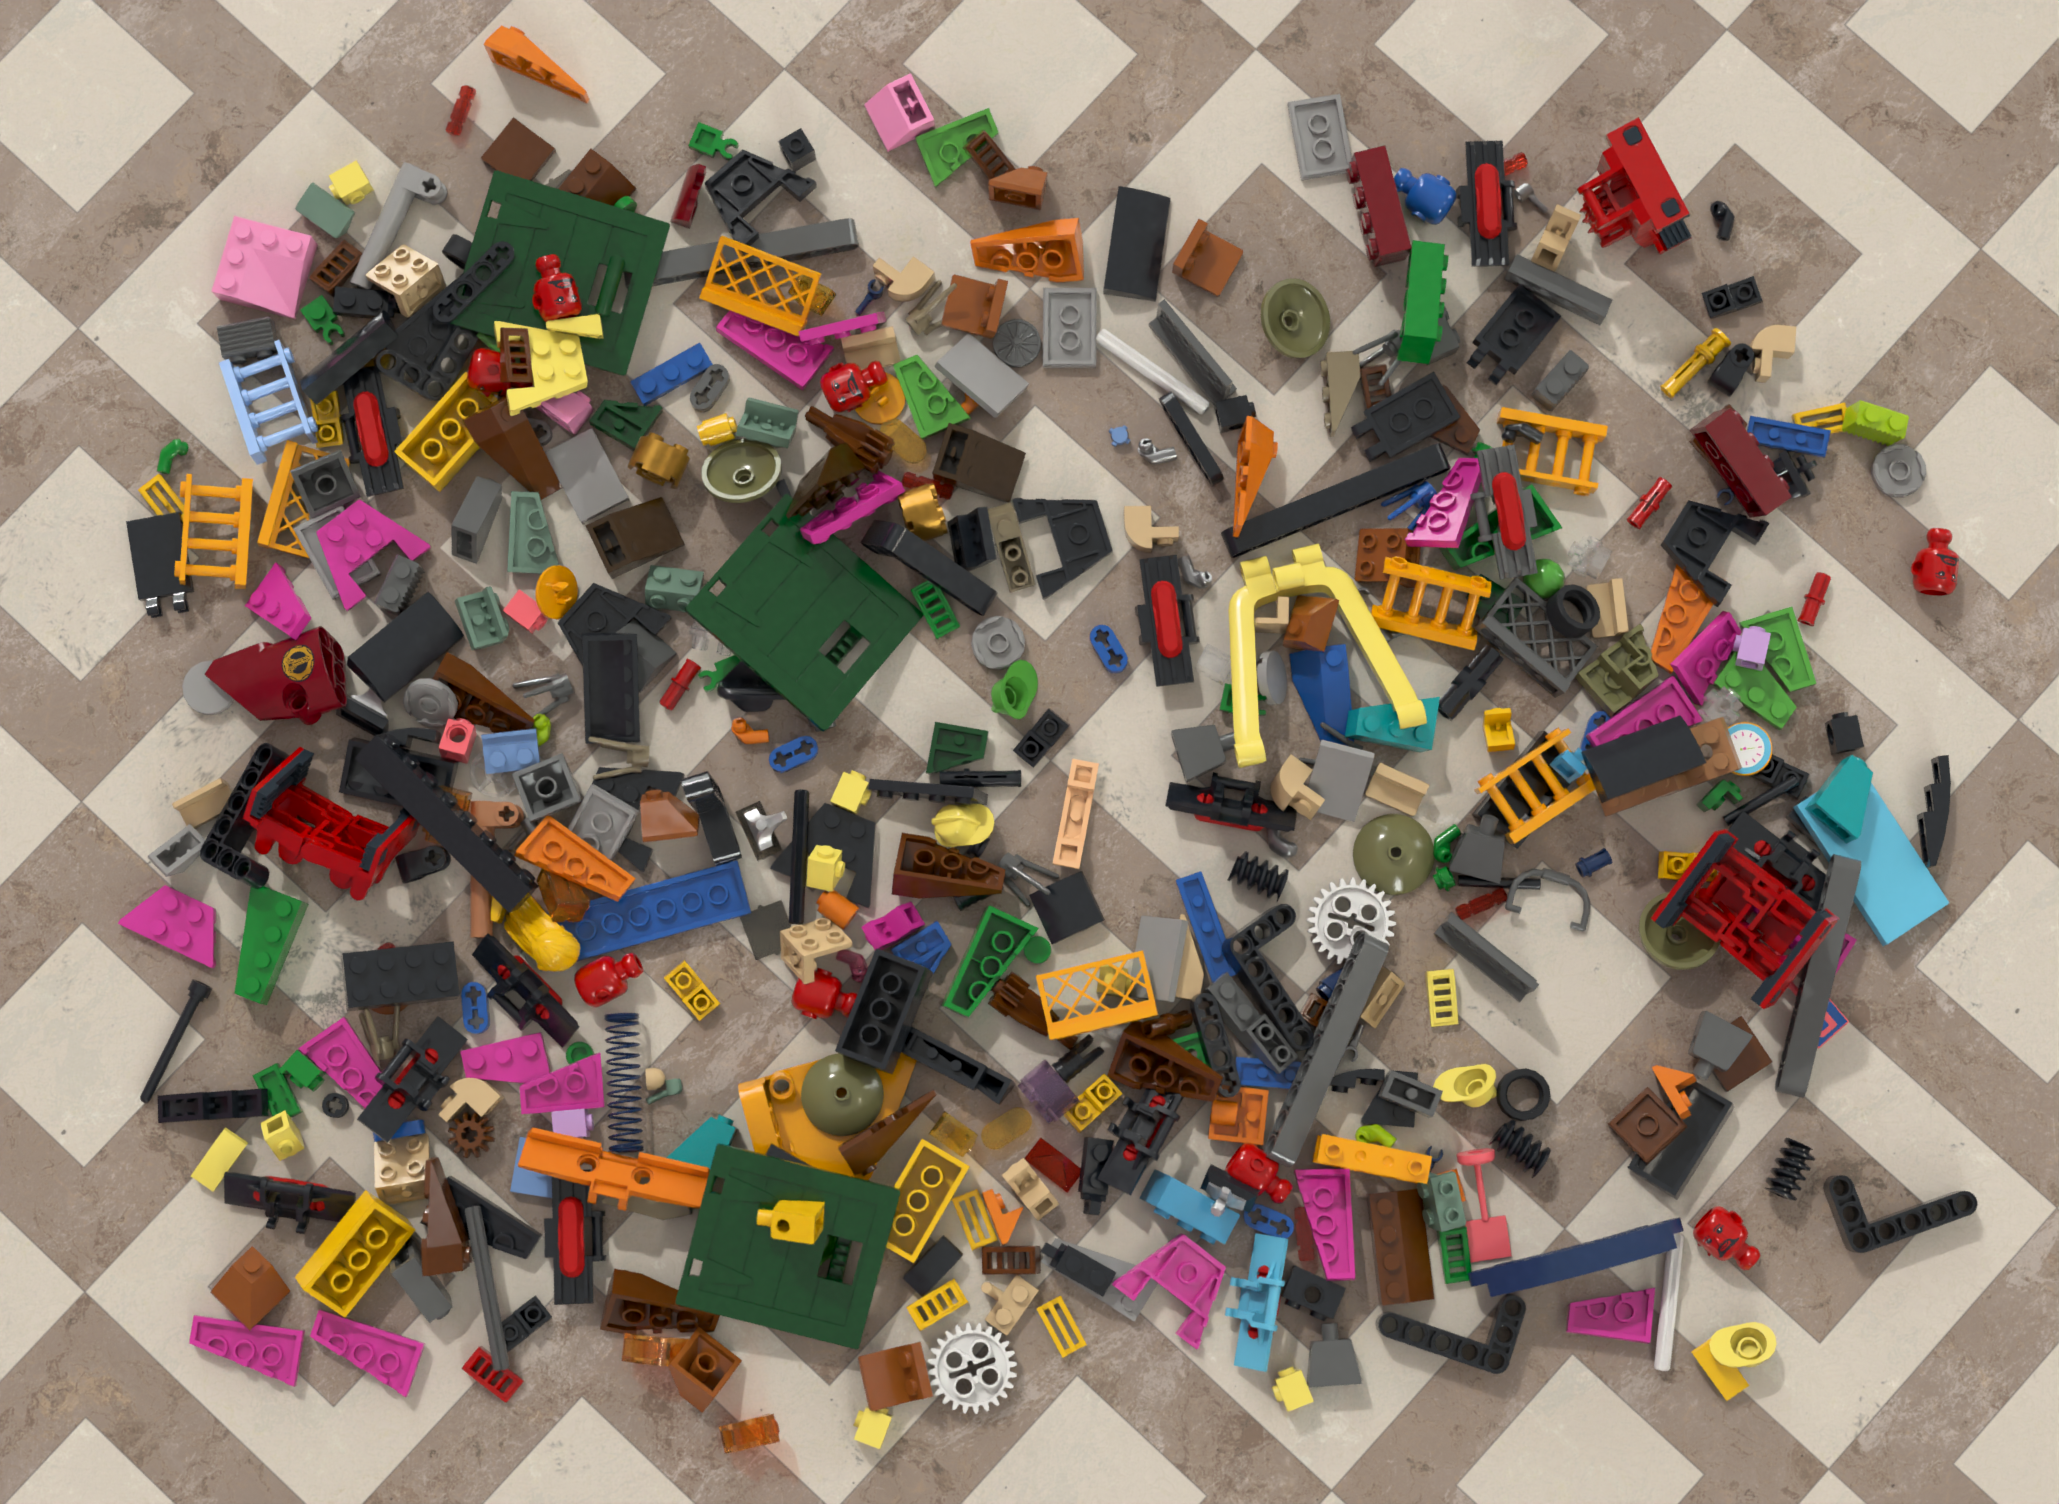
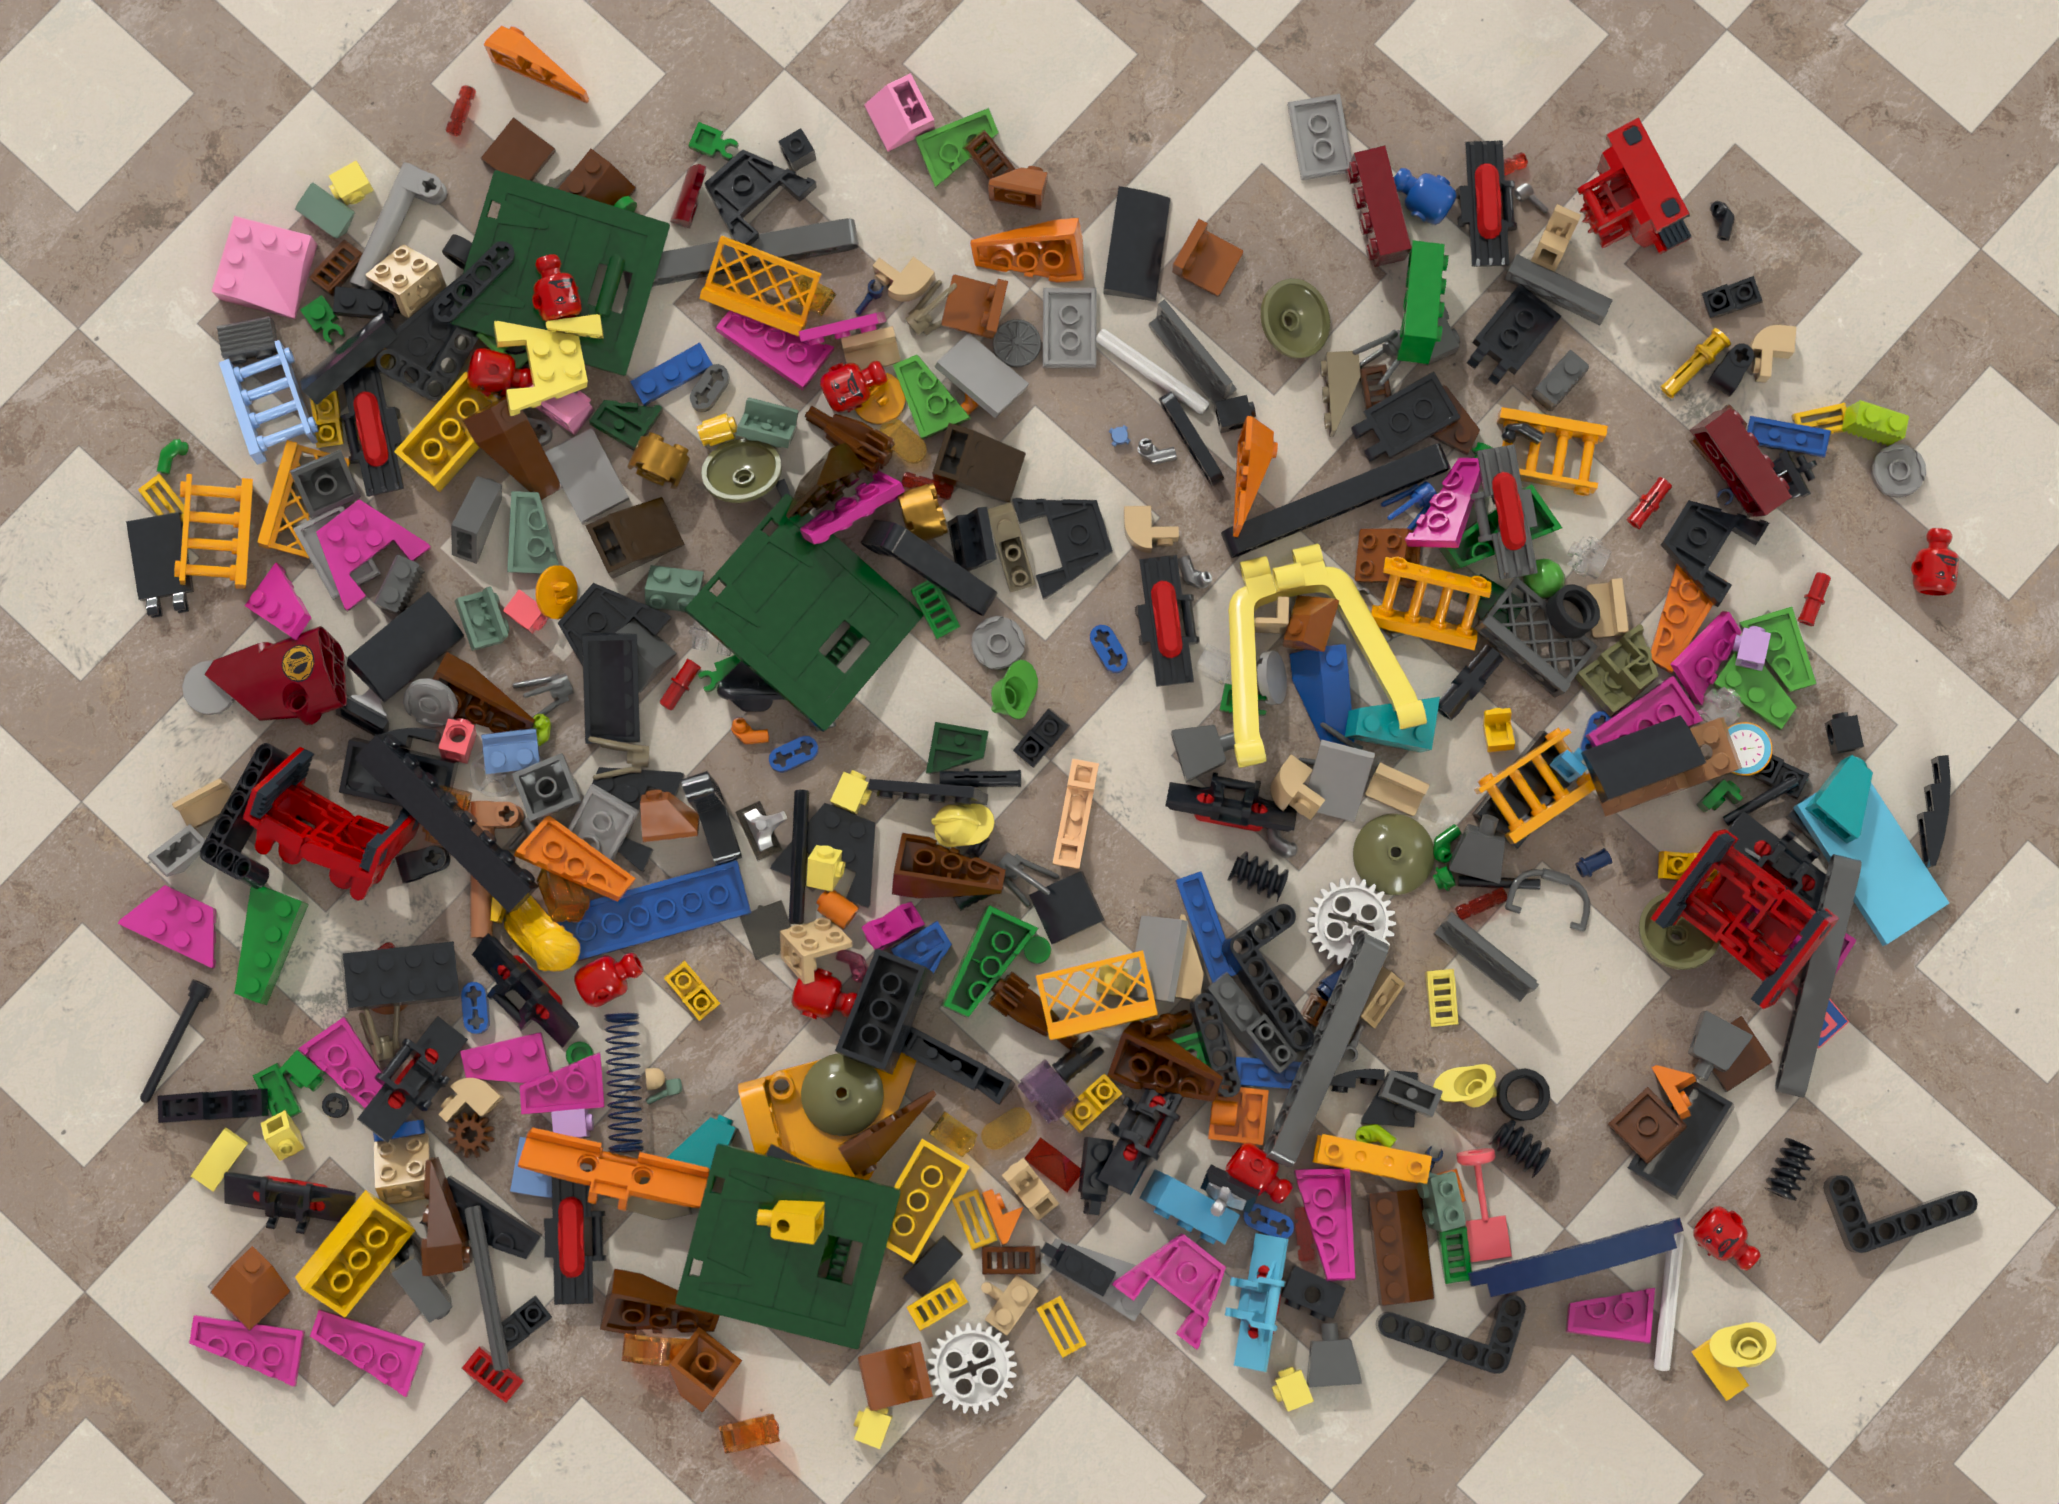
(505, 356): reddish brown slope -> none

